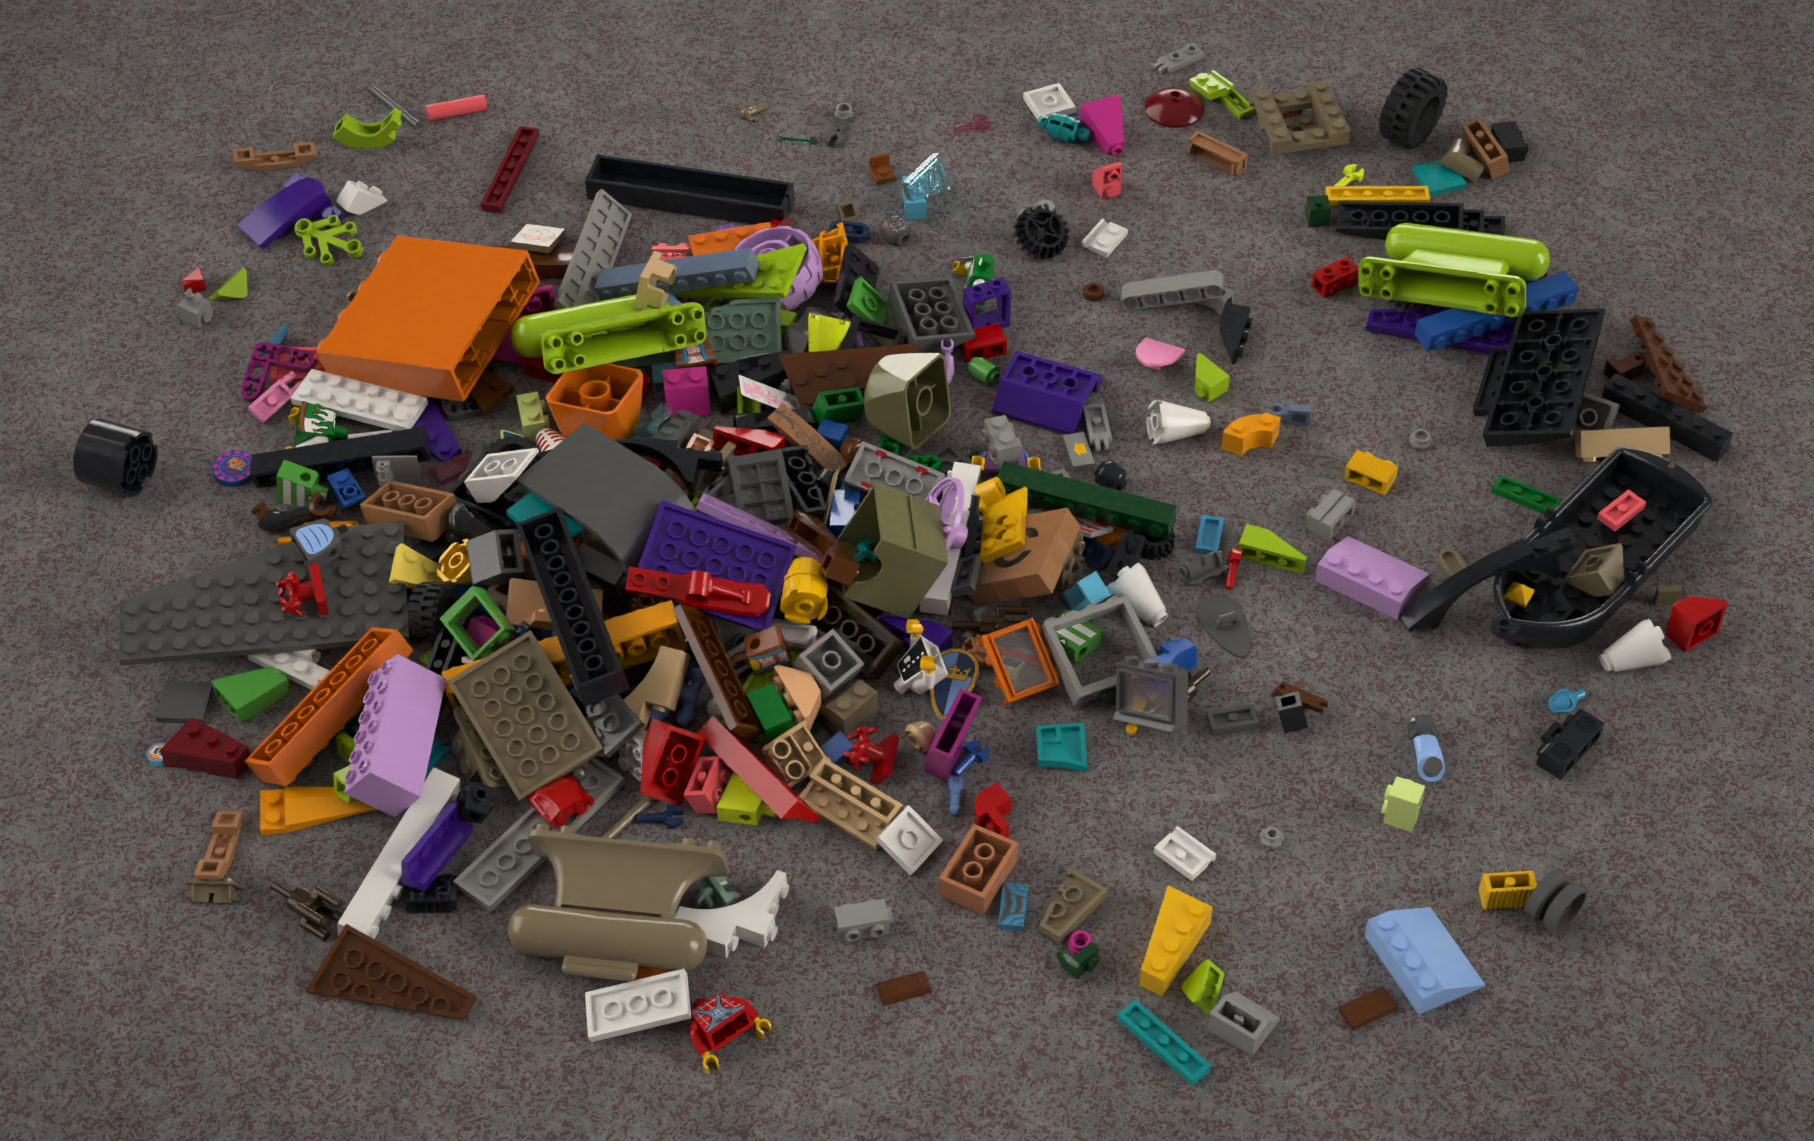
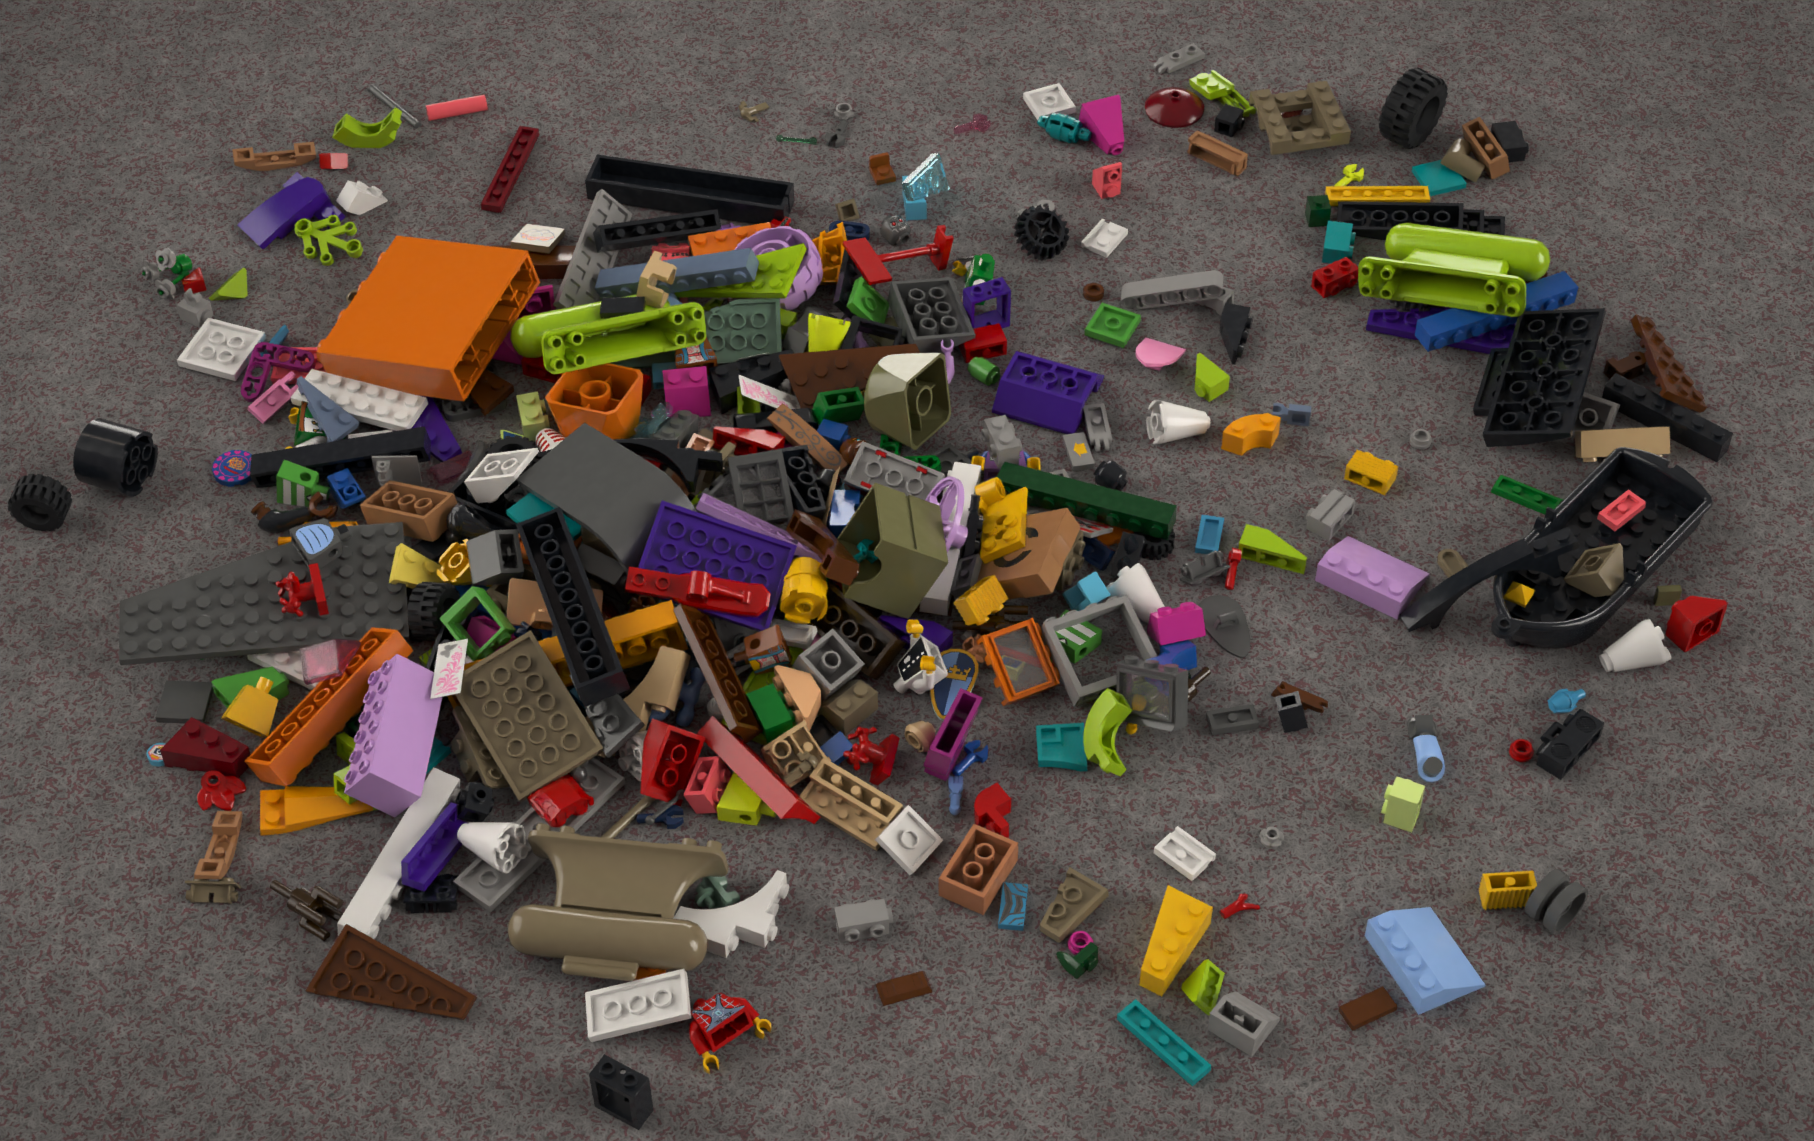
(39, 502): none -> black tyre
(166, 260): none -> light grey plant
(220, 349): none -> white plate
(221, 793): none -> red plate
(253, 708): none -> yellow torso
(327, 659): none -> clear pink slope
(329, 415): none -> sand blue wing
(333, 160): none -> slope
(449, 668): none -> white sticker
(496, 843): none -> white cone
(612, 1088): none -> black window
(621, 306): none -> black tile
(651, 819): none -> dark grey hinge
(655, 230): none -> black brick
(809, 762): none -> dark tan piece
(872, 265): none -> red piece
(981, 600): none -> yellow brick
(1101, 730): none -> lime arch
(1112, 325): none -> bright green plate
(1176, 624): none -> dark pink slope
(1229, 120): none -> black brick
(1237, 906): none -> red bar
(1338, 241): none -> teal brick
(1523, 745): none -> red plate

